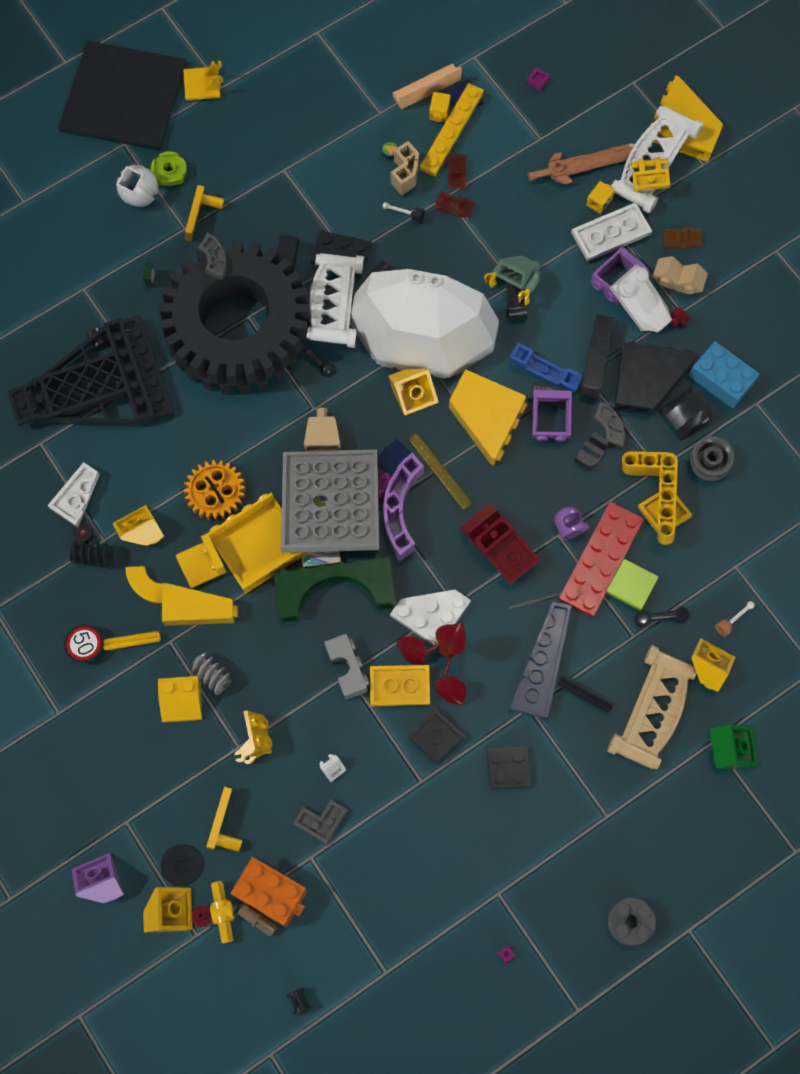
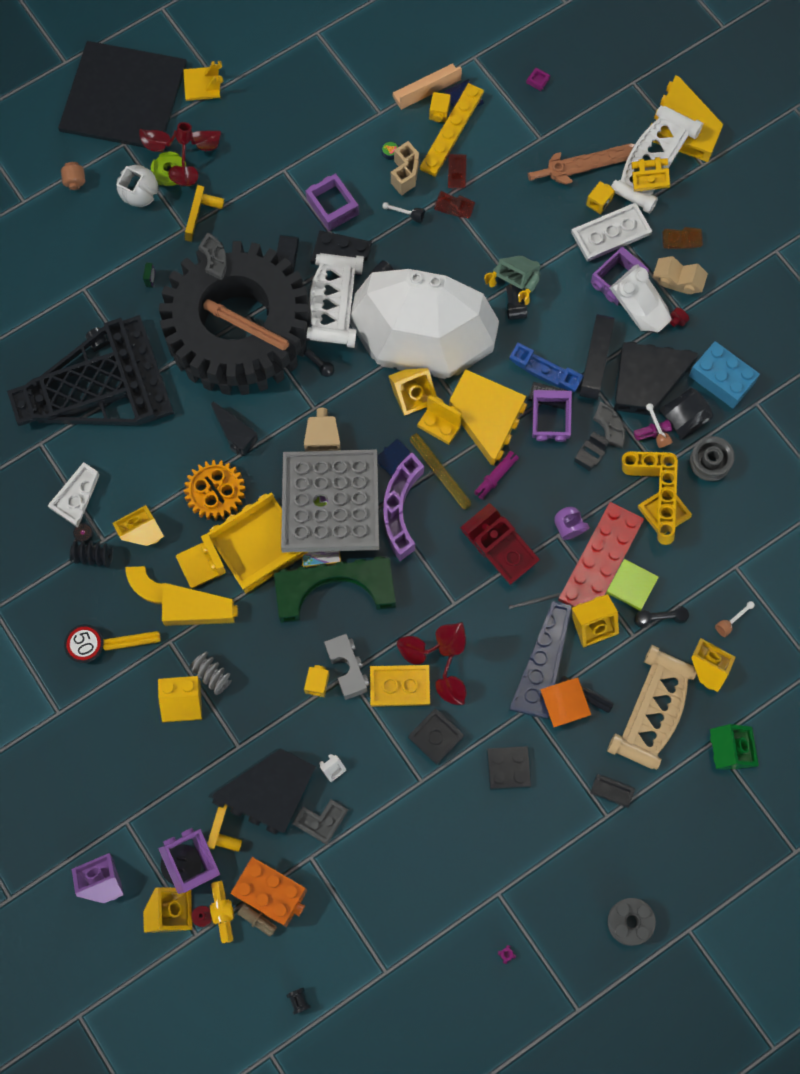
(73, 175): none -> nougat head
(204, 140): none -> dark red plant
(205, 856): none -> medium lavender window
(220, 311): none -> nougat axle
(238, 435): none -> black slope
(258, 742): yellow plate -> none
(267, 790): none -> black slope
(317, 681): none -> yellow brick
(339, 216): none -> medium lavender window
(383, 480): magenta piece -> none
(429, 612): white plate -> none
(440, 420): none -> yellow bracket
(490, 481): none -> magenta pin
(565, 702): none -> orange slope
(595, 620): none -> yellow slope
(612, 791): none -> black tile
(651, 430): none -> magenta axle
(663, 439): none -> hinge

